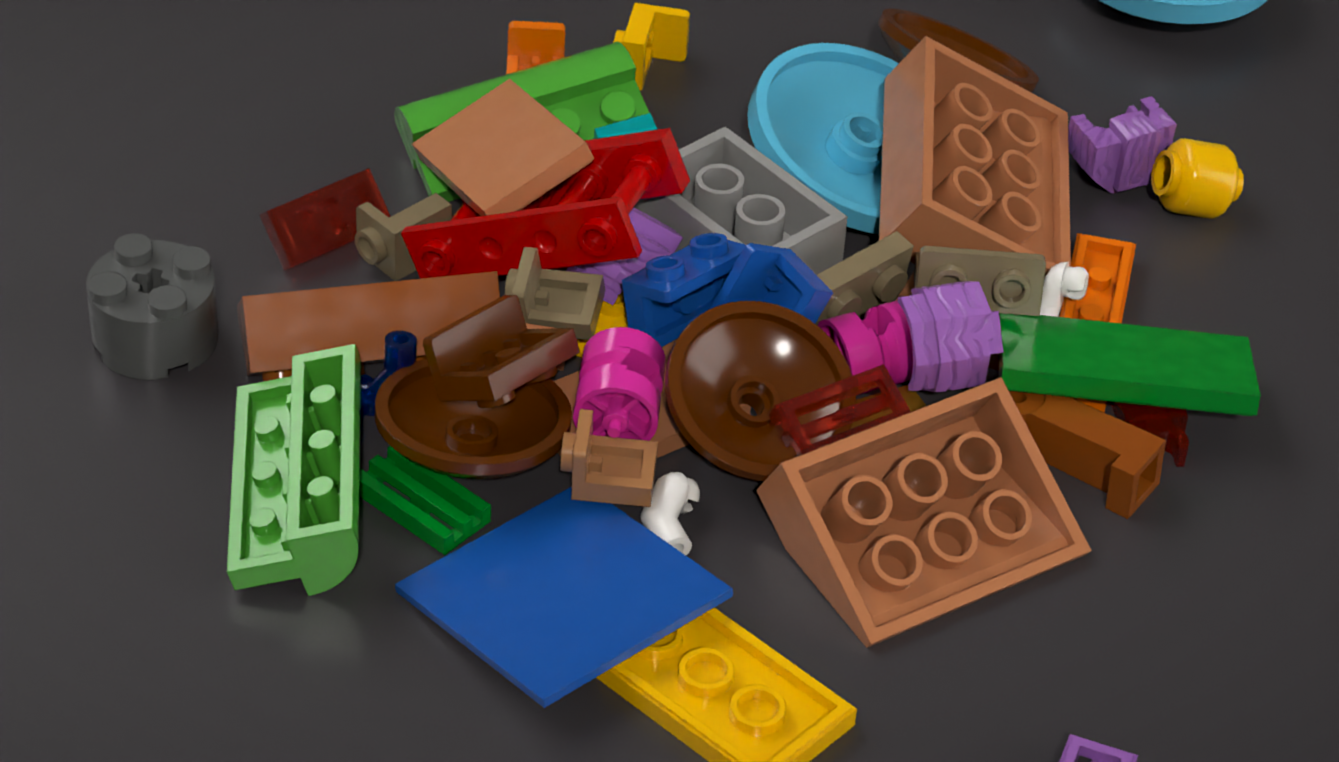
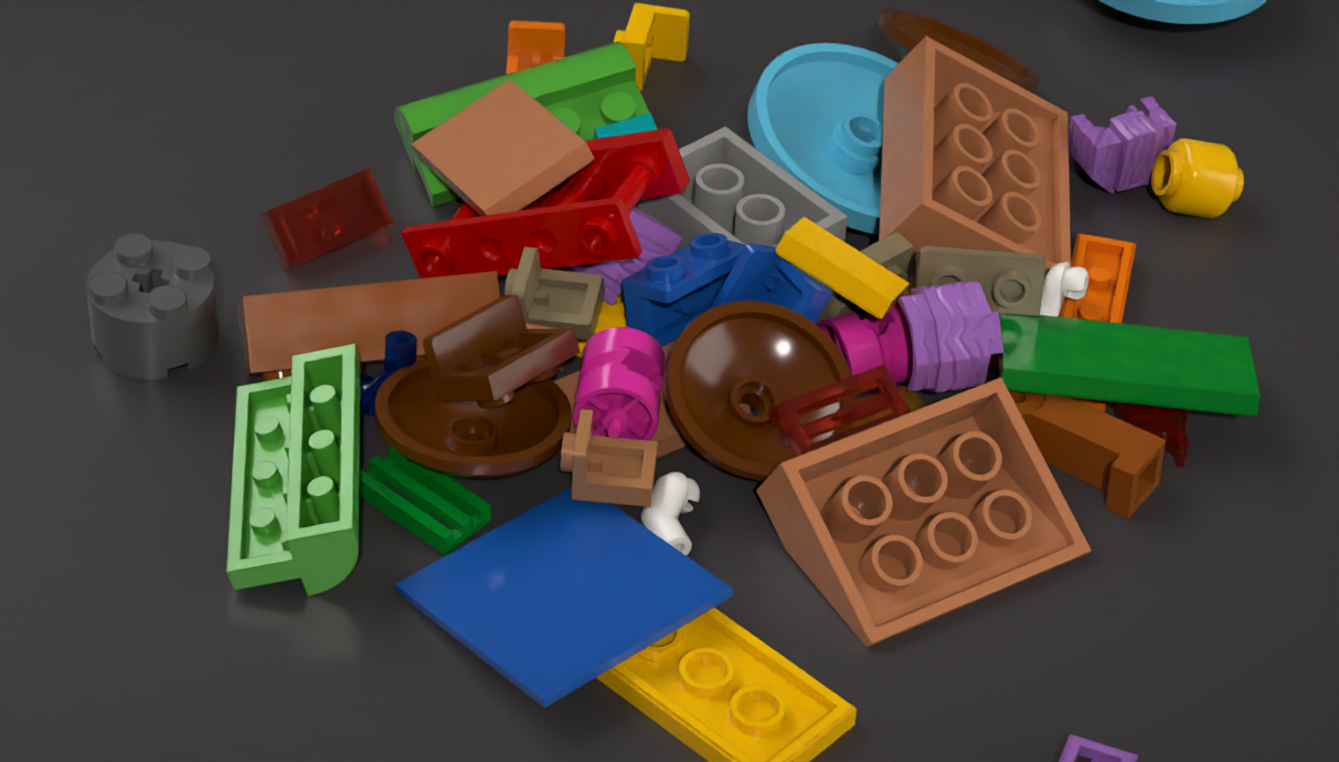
(380, 236): dark tan bracket -> none
(841, 267): none -> yellow tile

